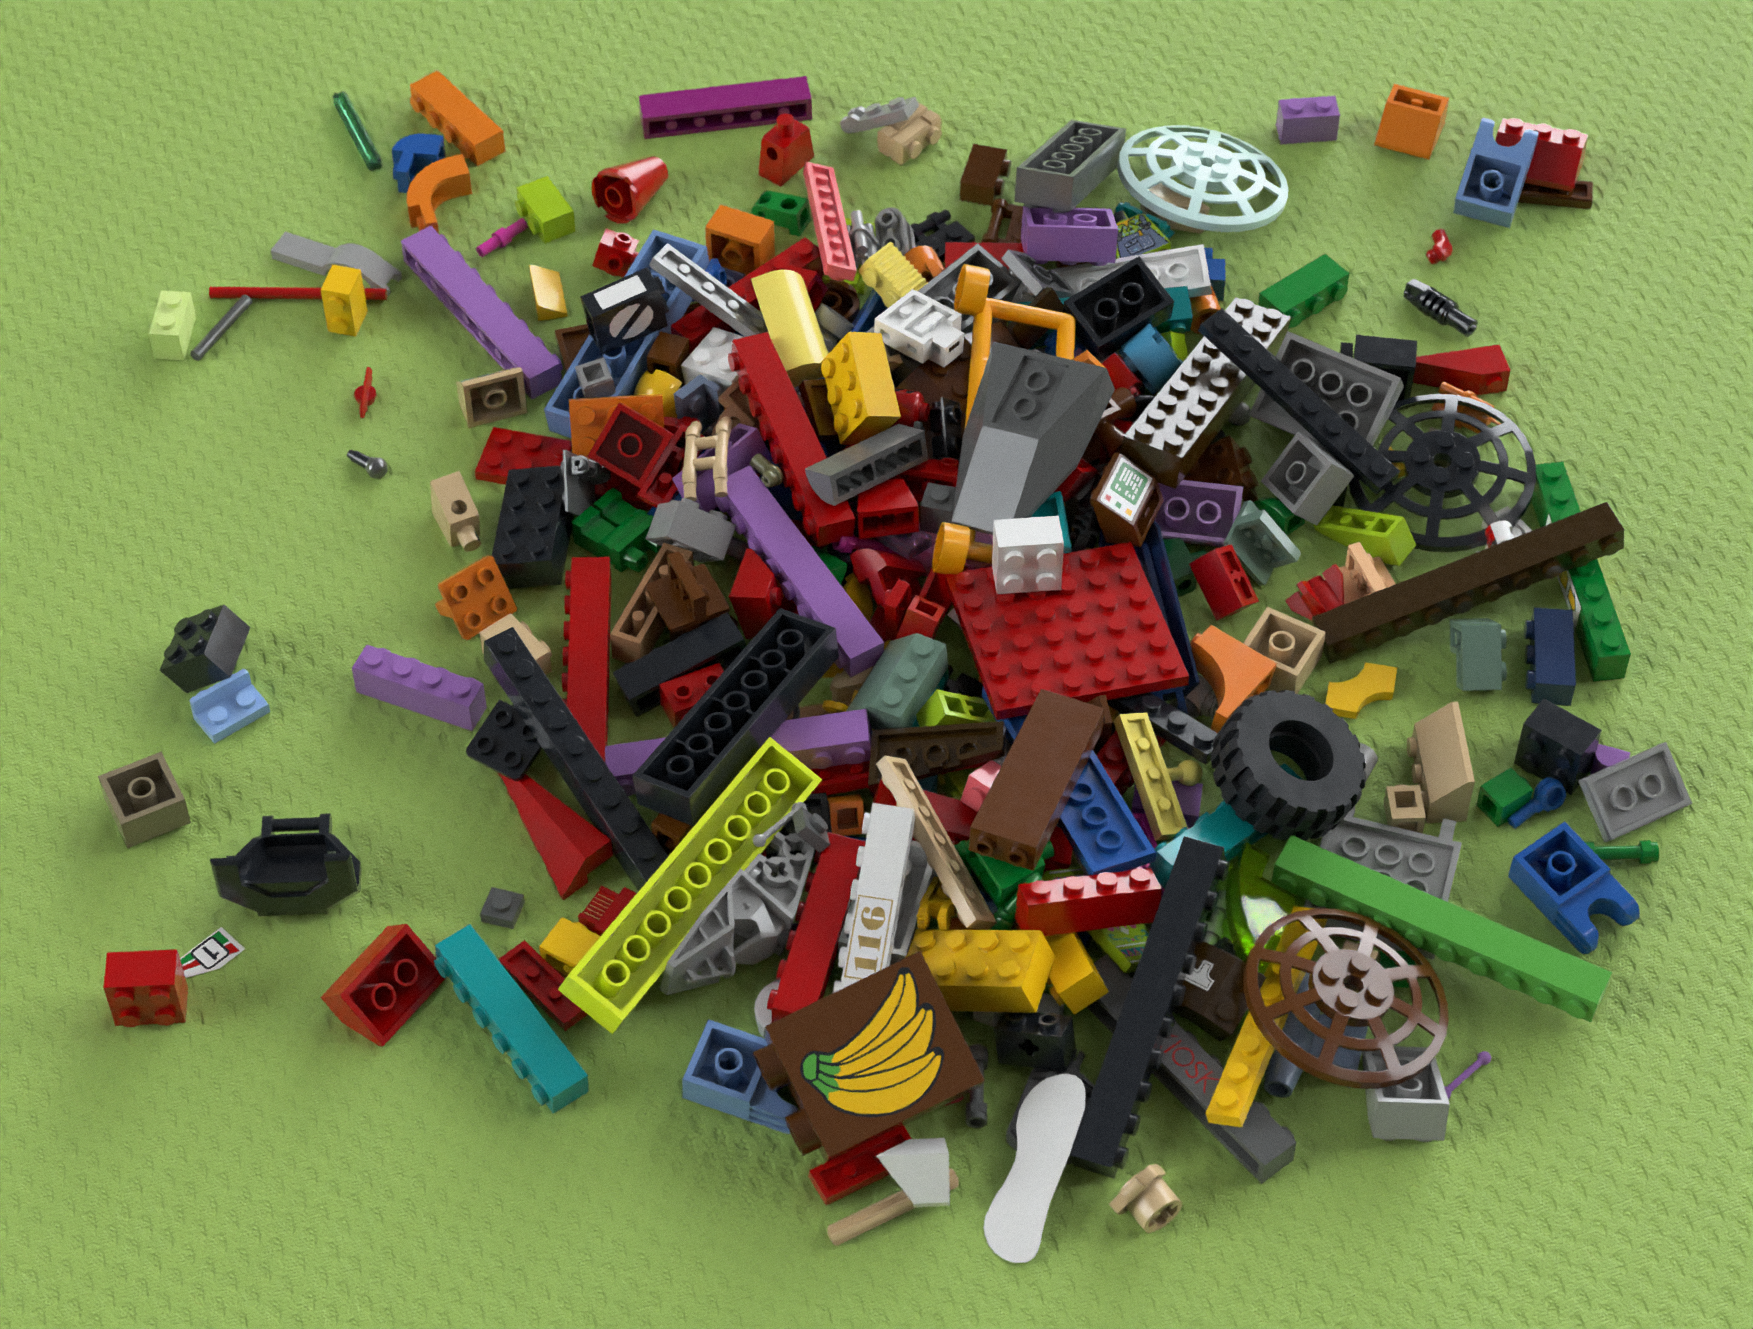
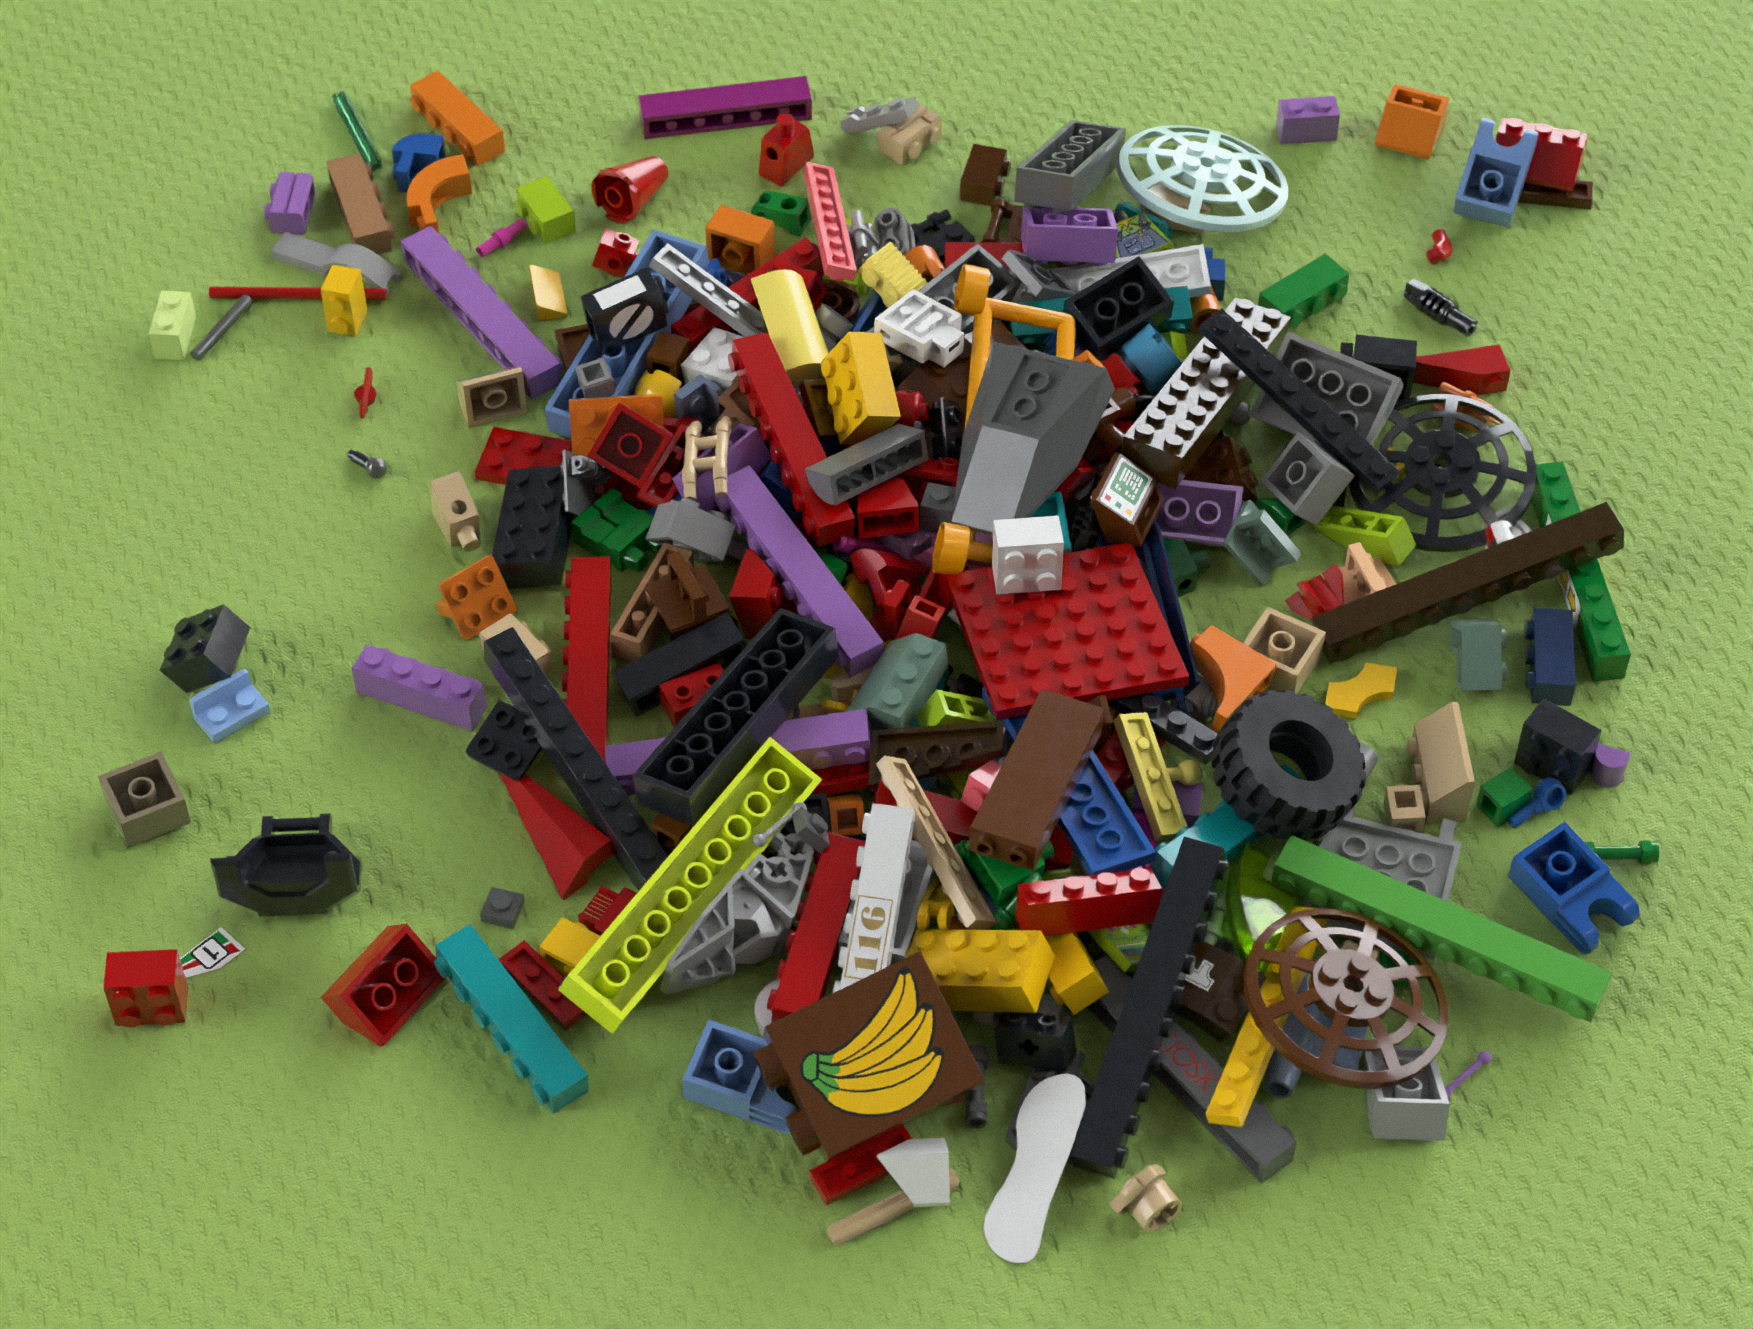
(290, 203): none -> medium lavender brick
(360, 204): none -> medium nougat brick
(770, 473): olive arm -> none
(1028, 335): dark brown tile -> none
(1223, 582): red hinge -> none
(1635, 792): light grey tile -> none

